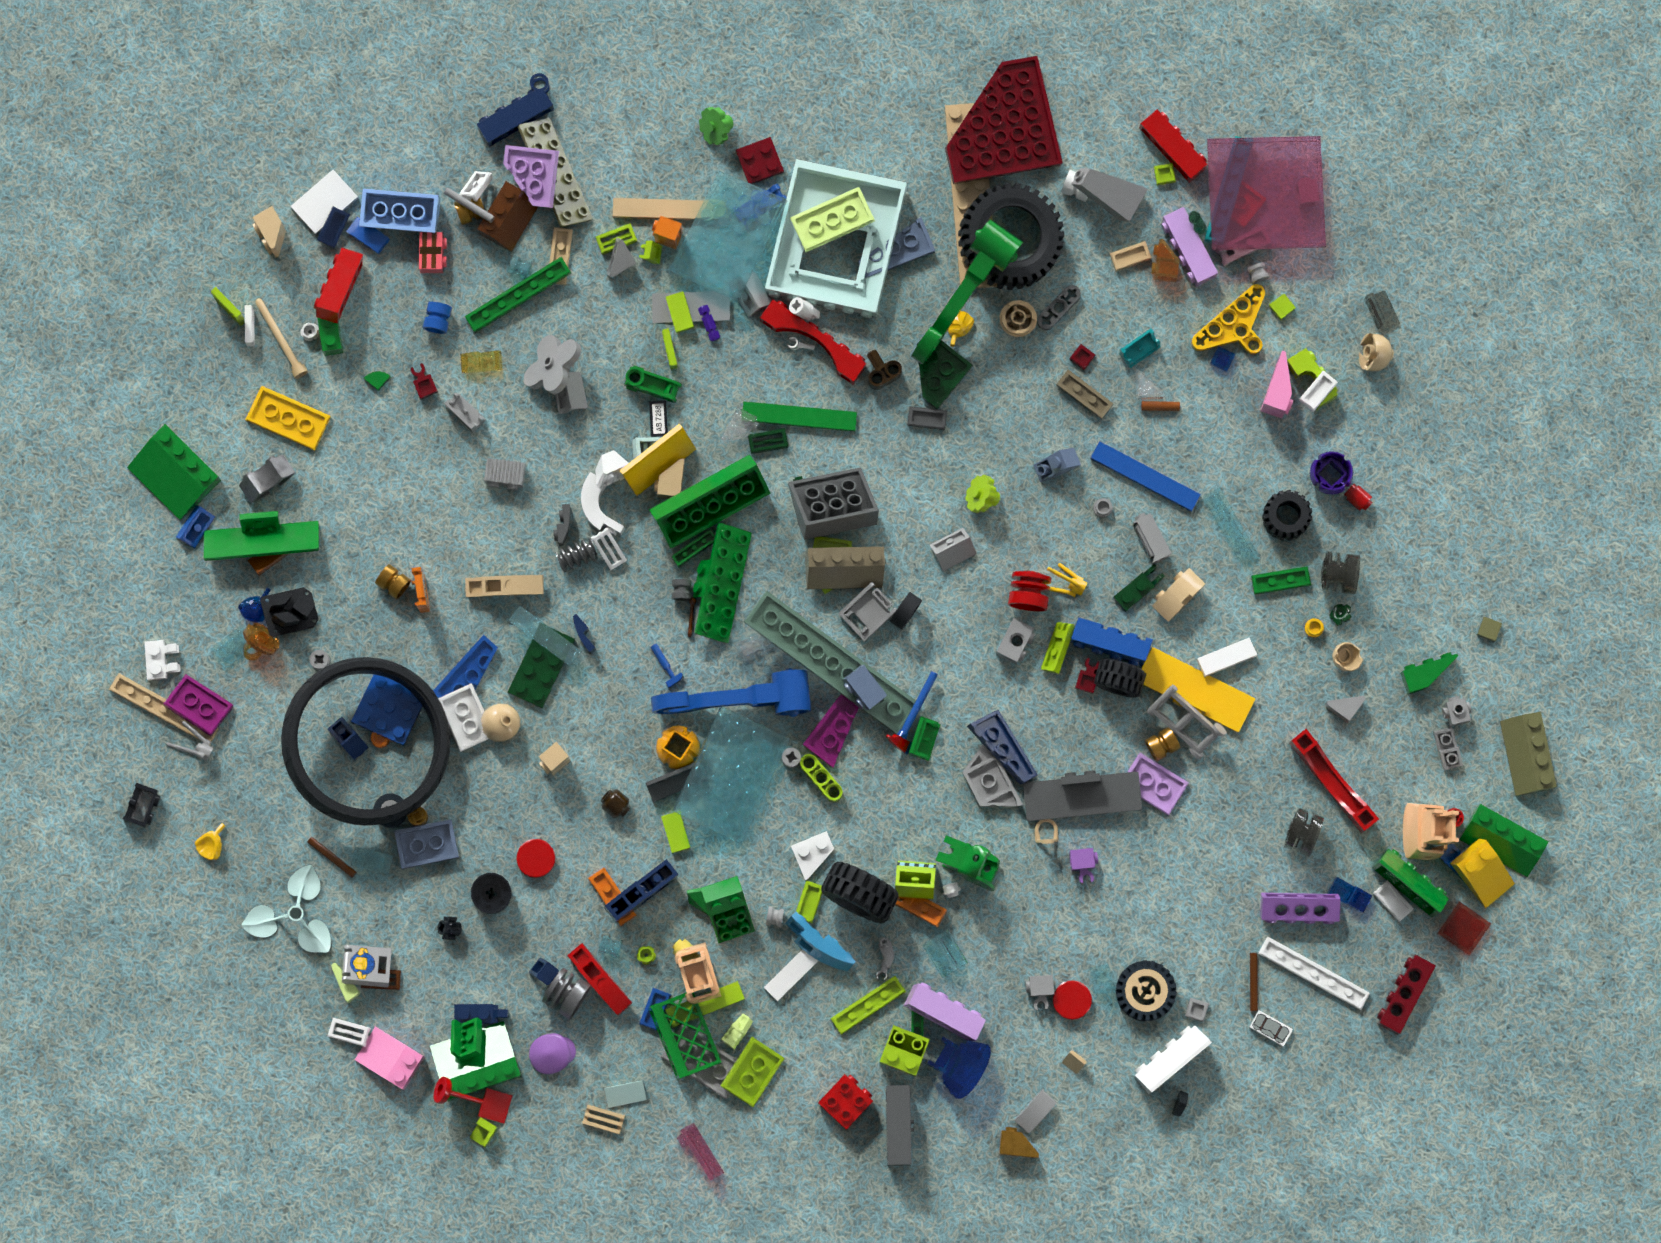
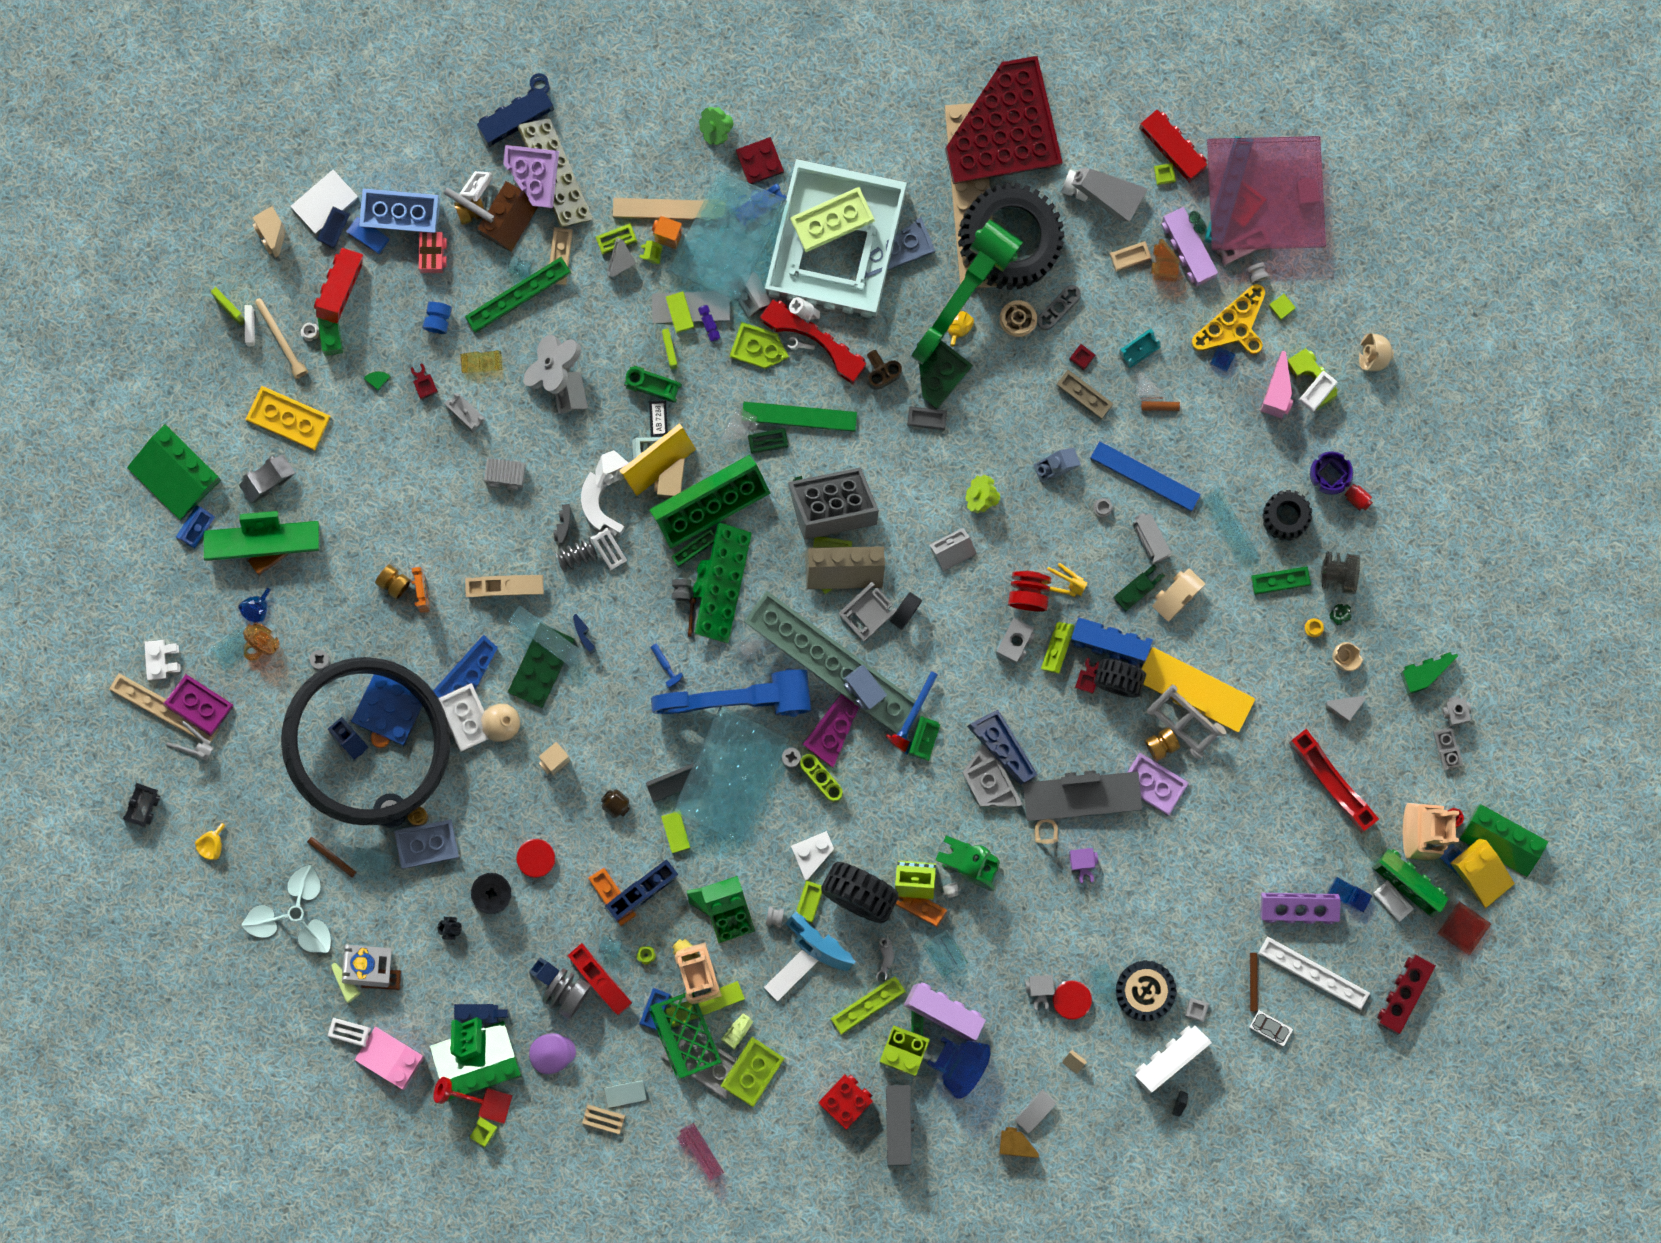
(300, 614): black piece -> none
(672, 760): light orange piece -> none
(758, 347): none -> lime tile
(1226, 657): white tile -> none
(1301, 831): clear smoke wheel -> none
(1381, 311): clear smoke panel -> none
(1489, 629): olive tile -> none
(1528, 754): olive slope -> none

